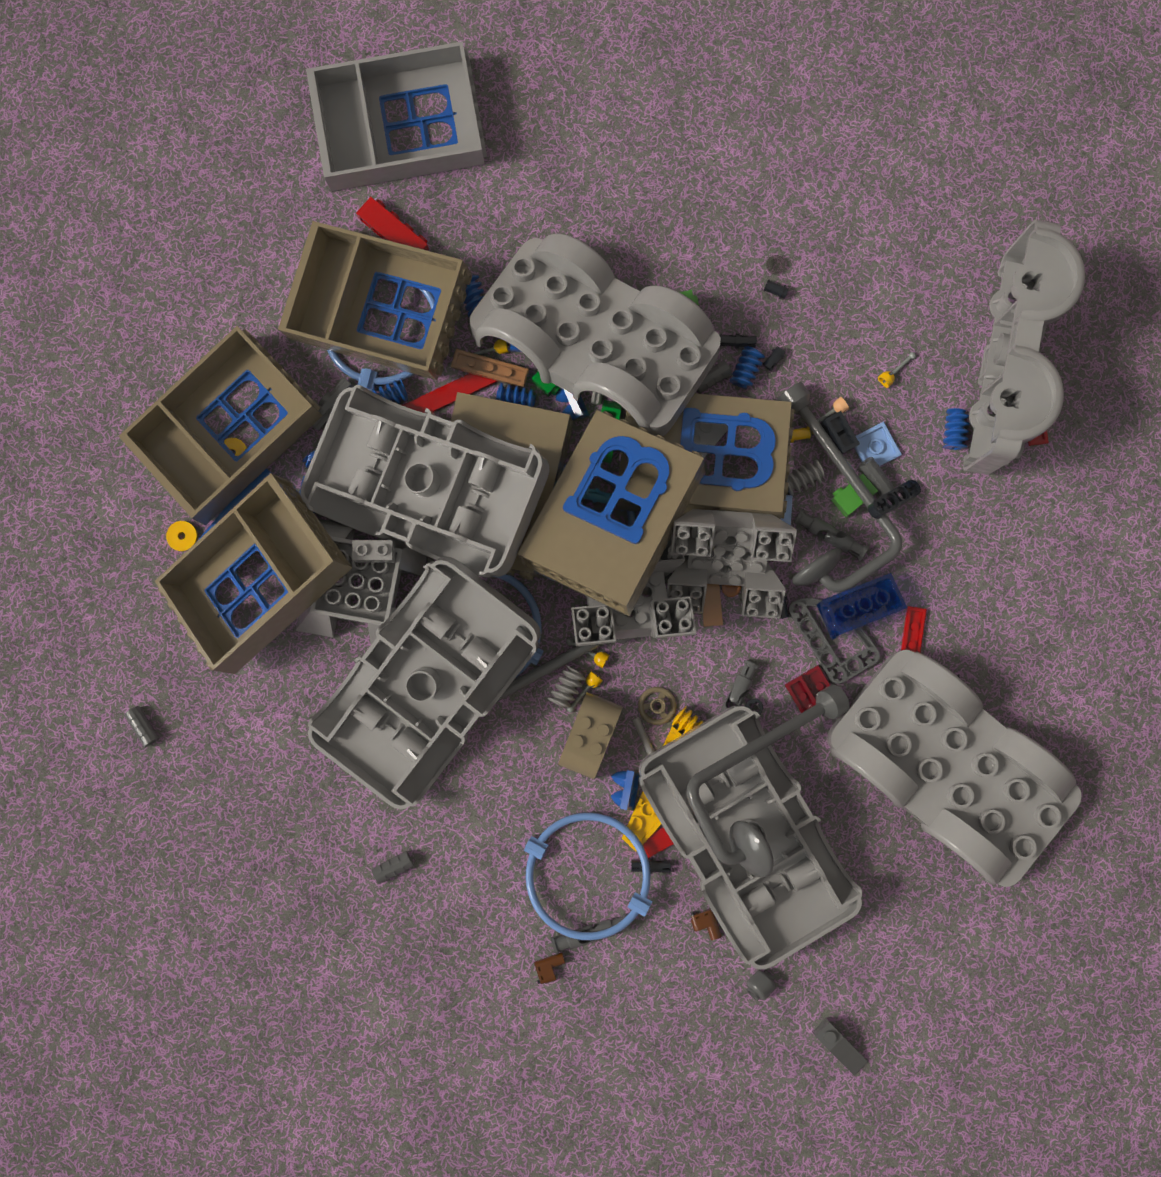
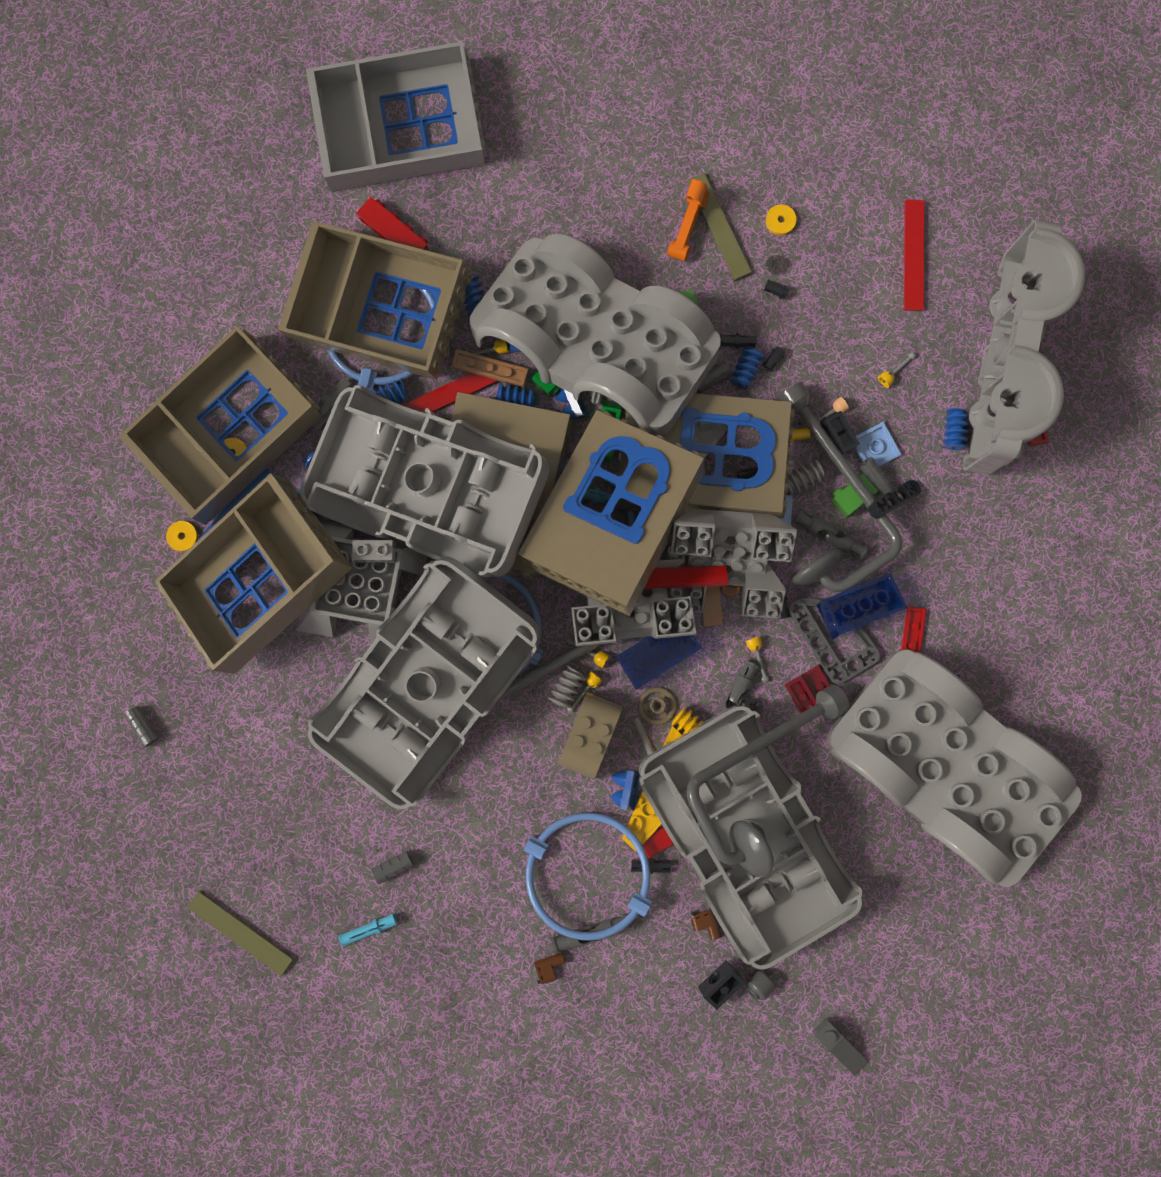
(240, 933): none -> olive tile
(375, 926): none -> medium azure pin
(654, 656): none -> clear blue brick
(688, 577): none -> red tile
(696, 197): none -> orange piece
(721, 984): none -> black brick
(723, 234): none -> olive tile
(747, 473): none -> black pin
(755, 645): none -> hinge
(780, 211): none -> yellow piece
(913, 255): none -> red tile

